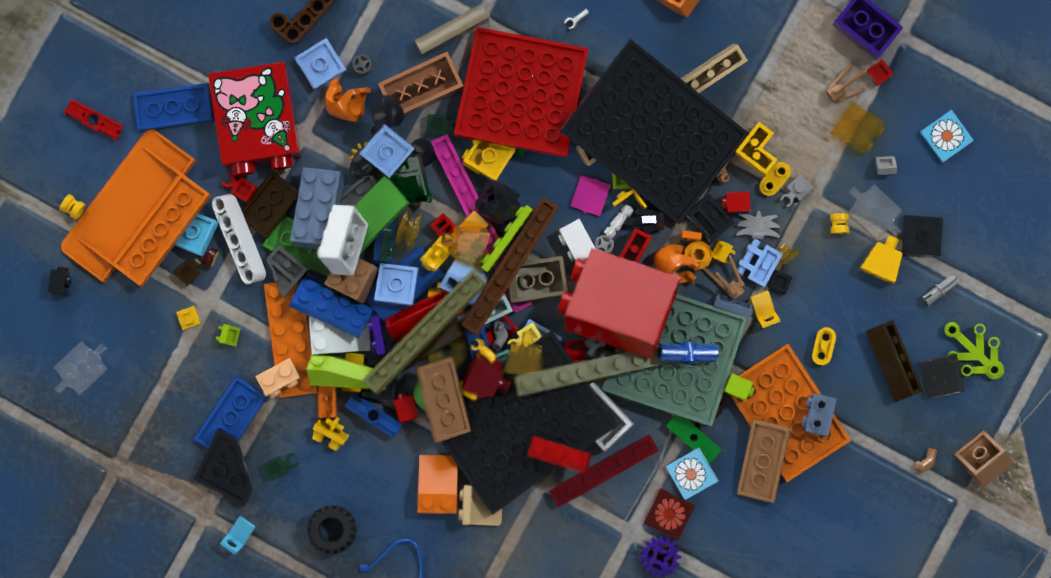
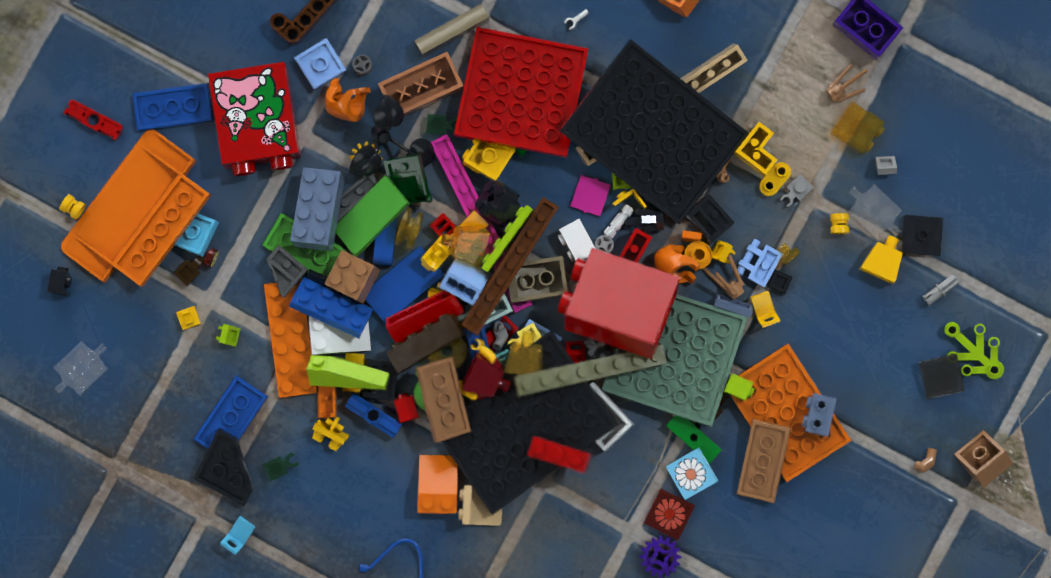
(238, 238): white beam -> none
(241, 189): red plate -> none
(270, 204): dark brown tile -> none
(278, 377): light nougat bracket -> none
(319, 541): black tyre -> none
(343, 240): white brick -> none
(378, 344): dark purple plate -> none
(386, 150): light blue plate -> none
(386, 249): clear green plate -> none
(396, 284): light blue plate -> none
(424, 332): olive plate -> none
(604, 471): dark red plate -> none
(688, 352): blue piece -> none
(736, 202): red brick -> none
(758, 226): light grey piece -> none
(825, 347): yellow plate -> none
(879, 72): red plate -> none
(894, 361): dark brown brick -> none
(946, 136): tile -> none

